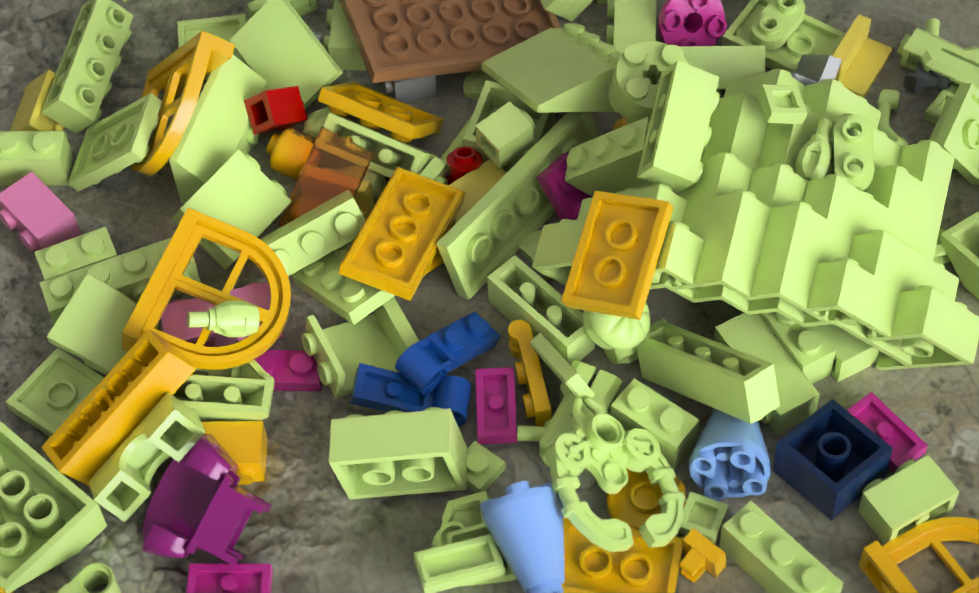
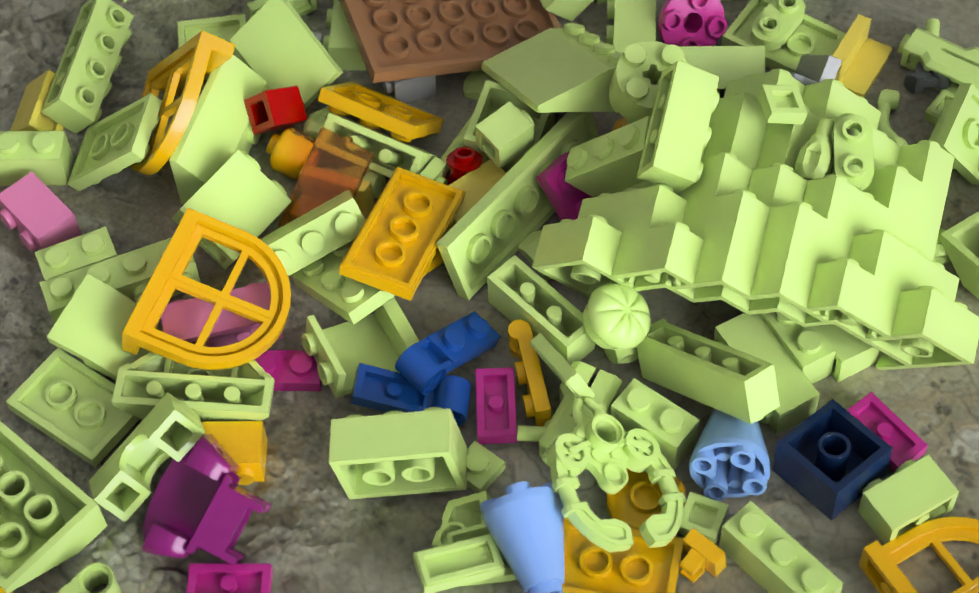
(117, 406): yellow brick -> none
(228, 319): yellowish green piece -> none
(617, 254): yellow plate -> none

